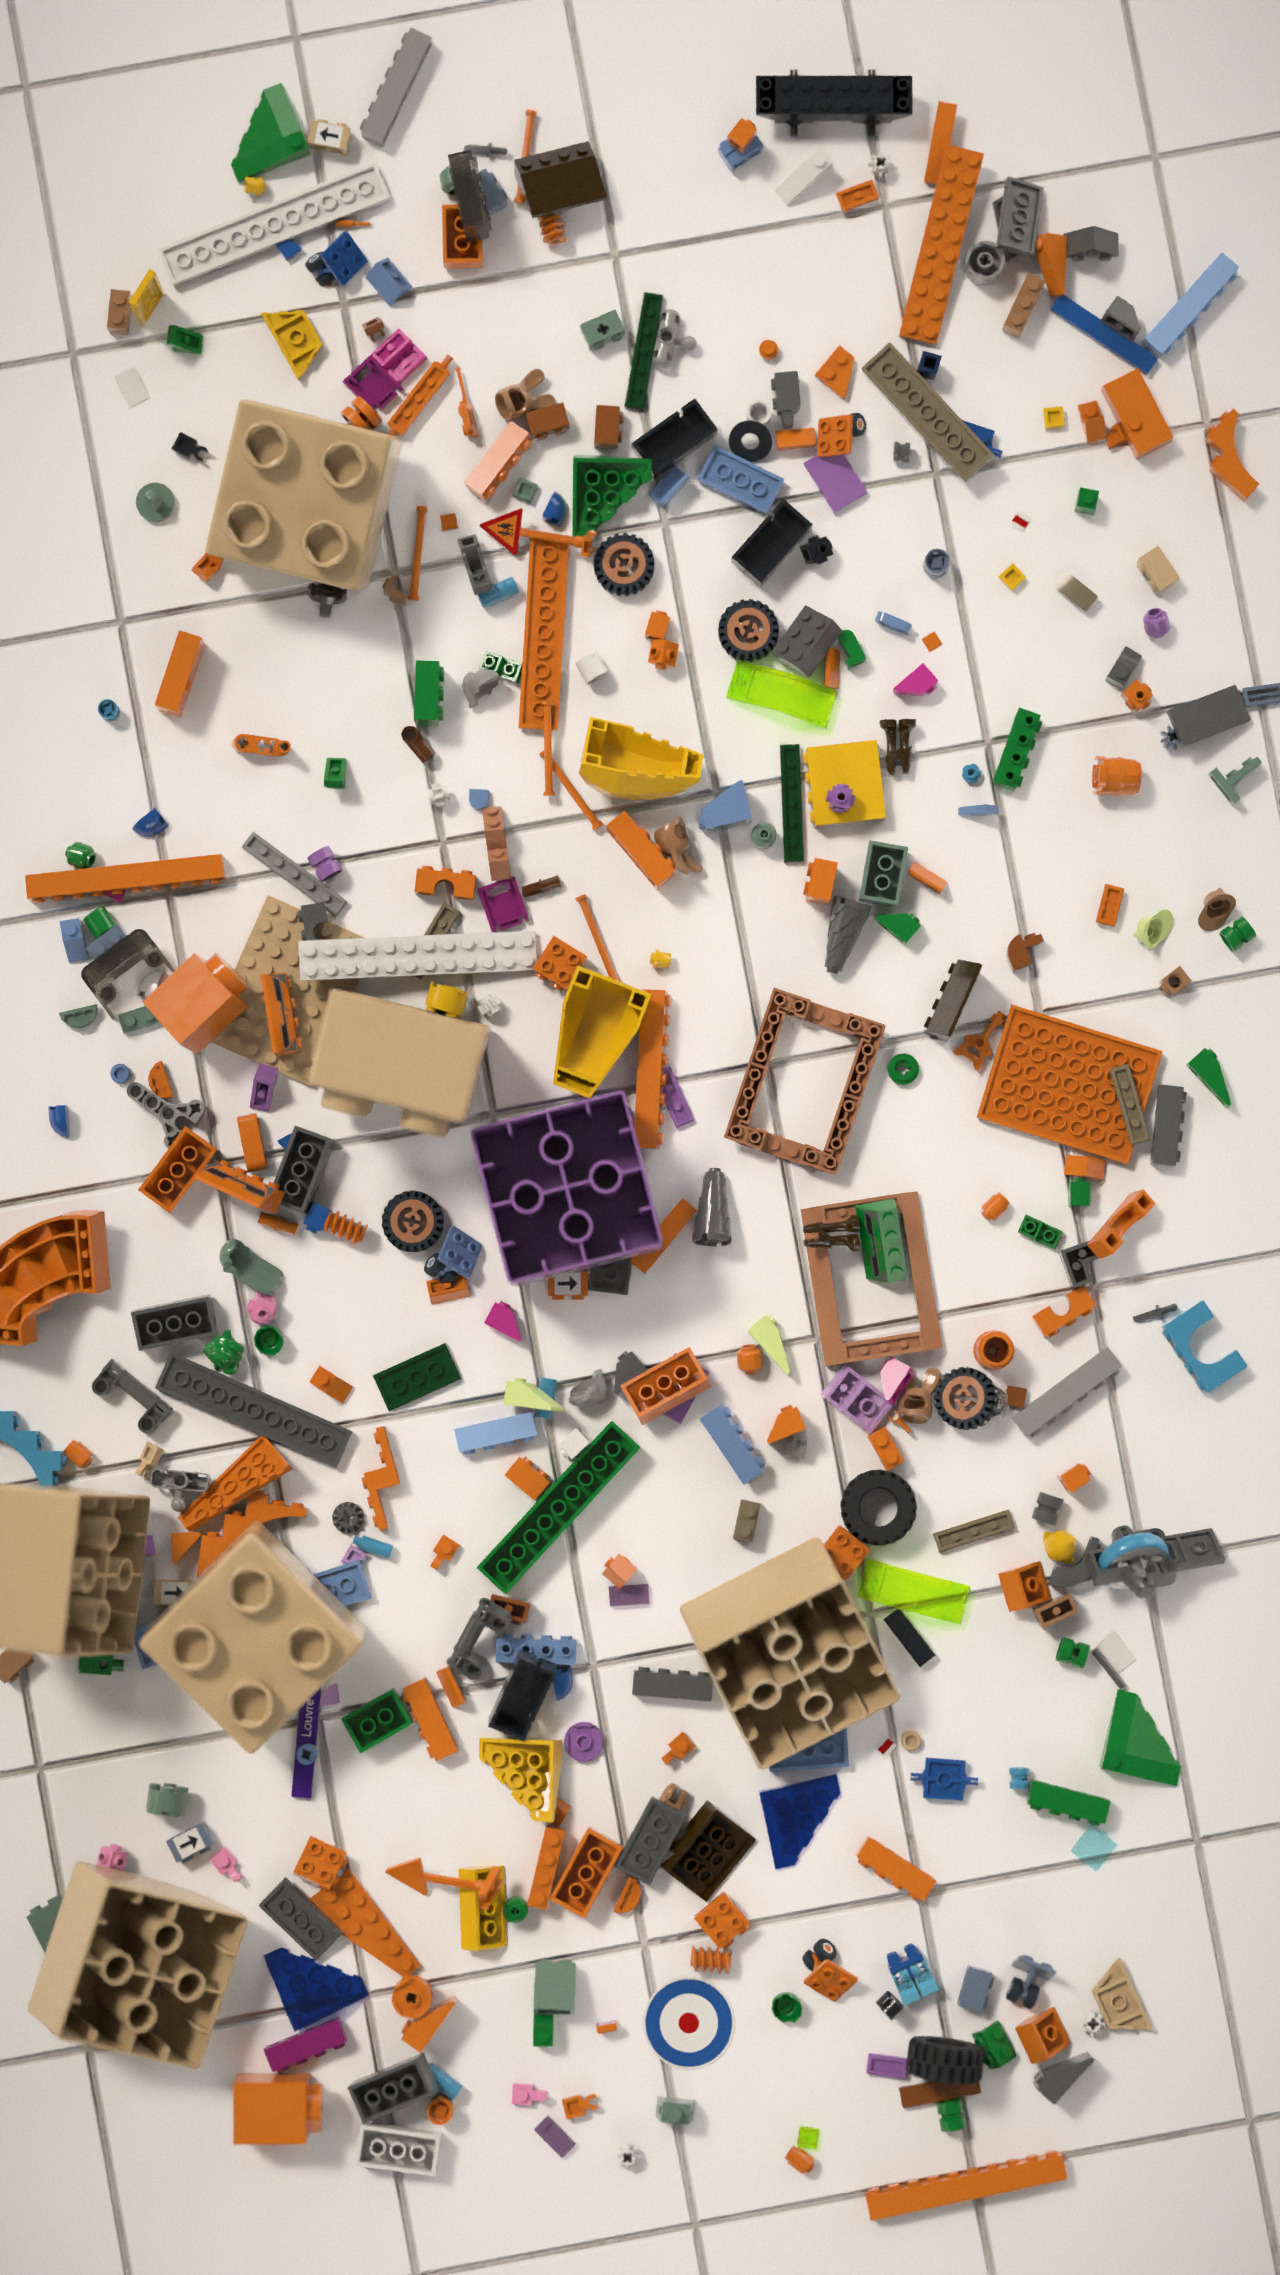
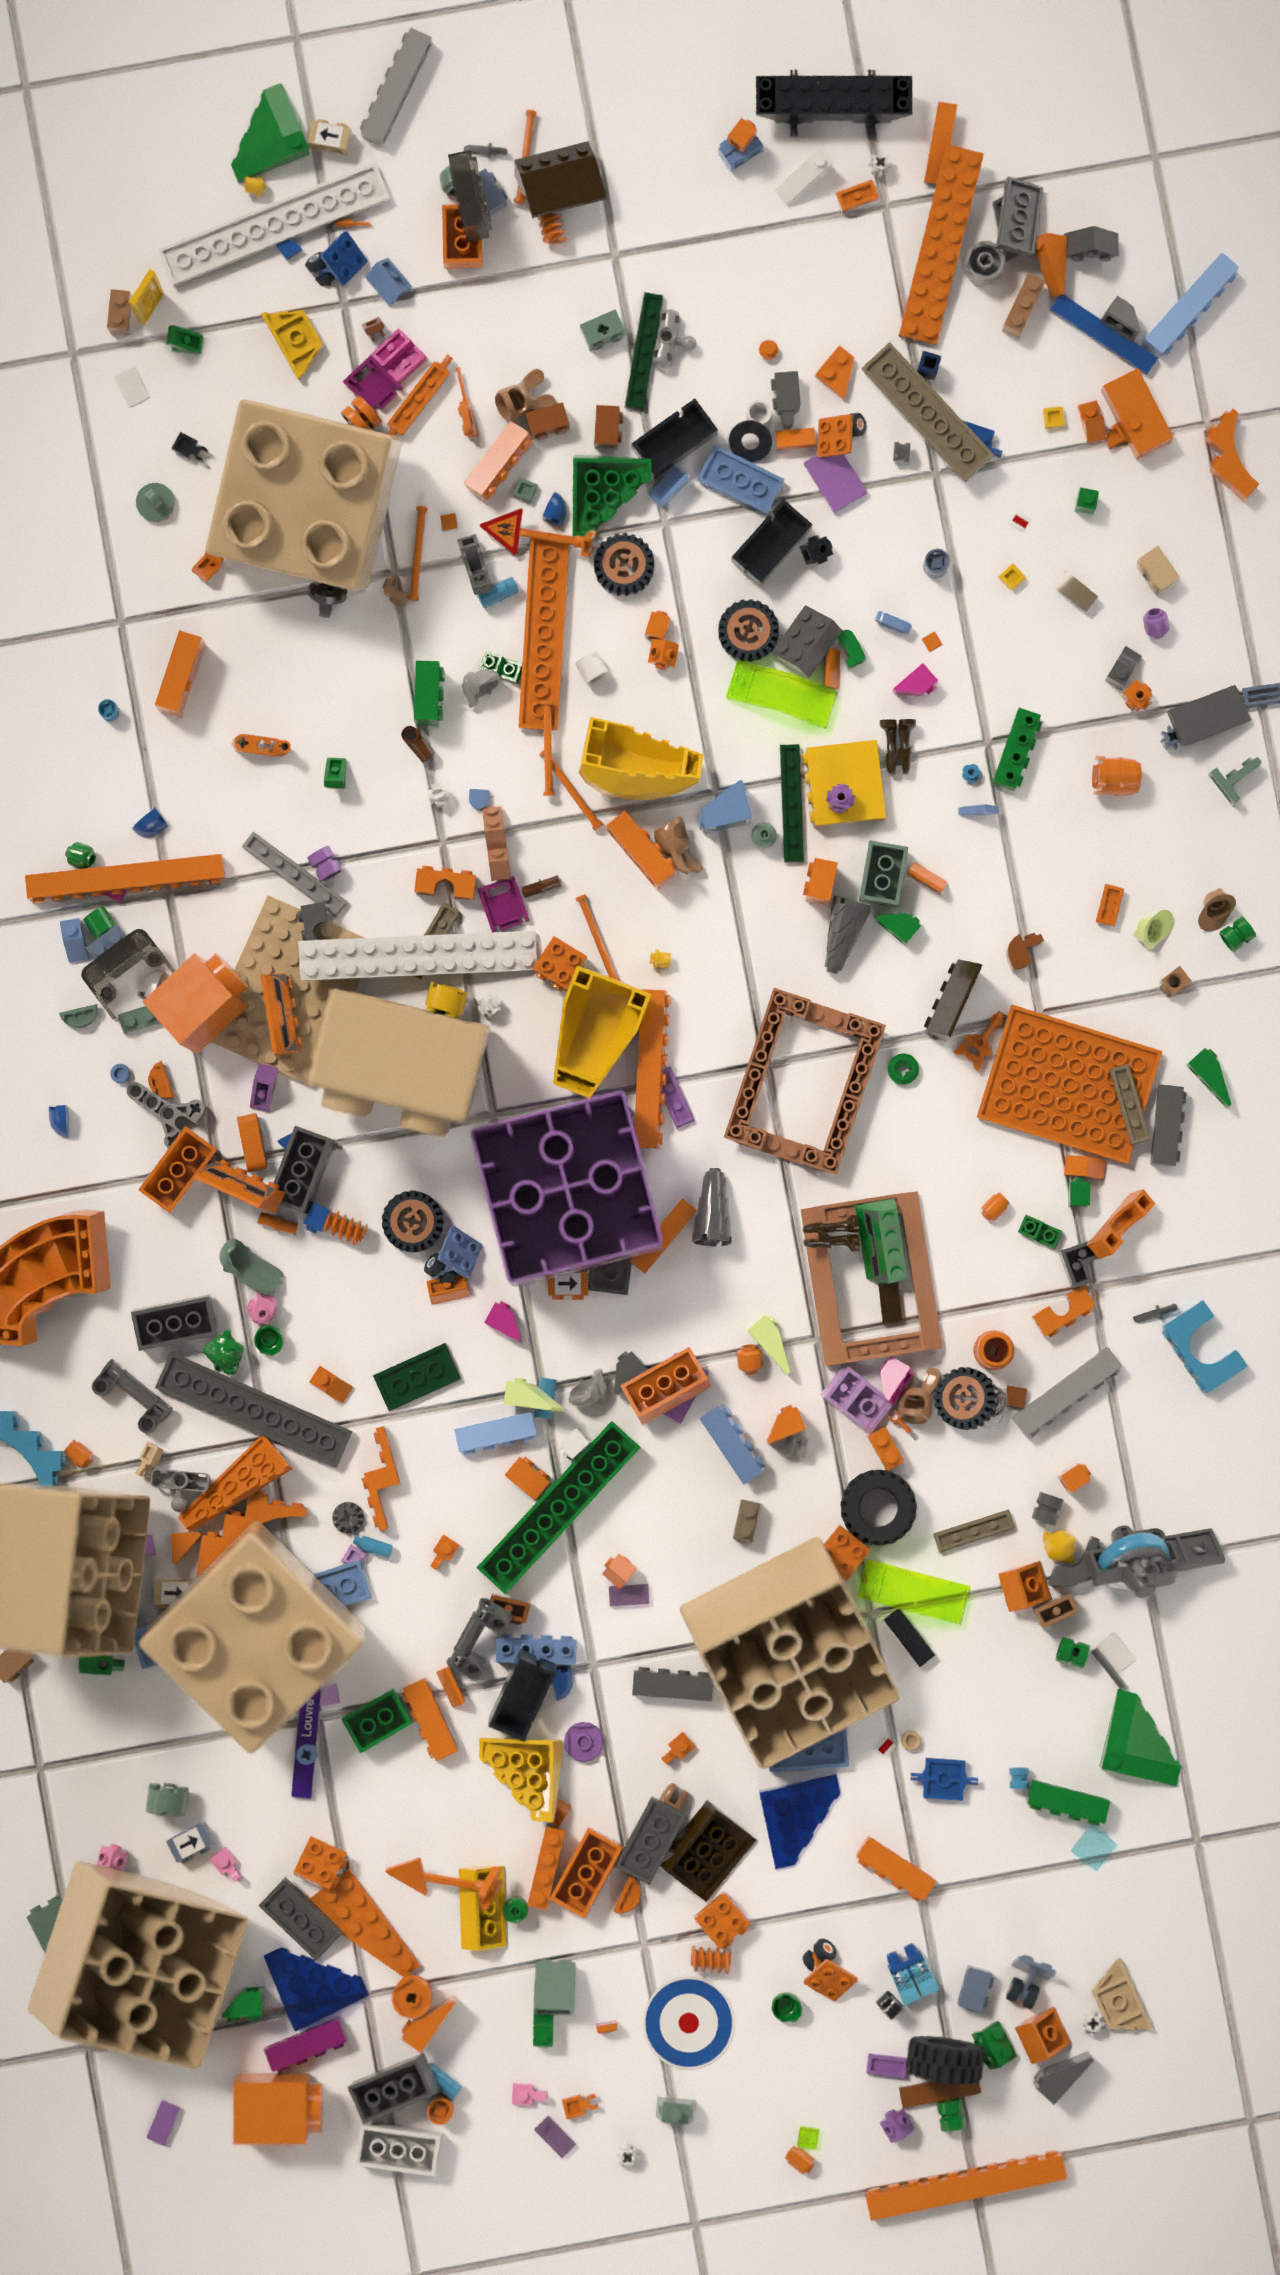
(163, 2122): none -> medium lavender tile
(247, 2003): none -> green slope
(890, 1302): none -> dark brown tile
(896, 2125): none -> medium lavender brick

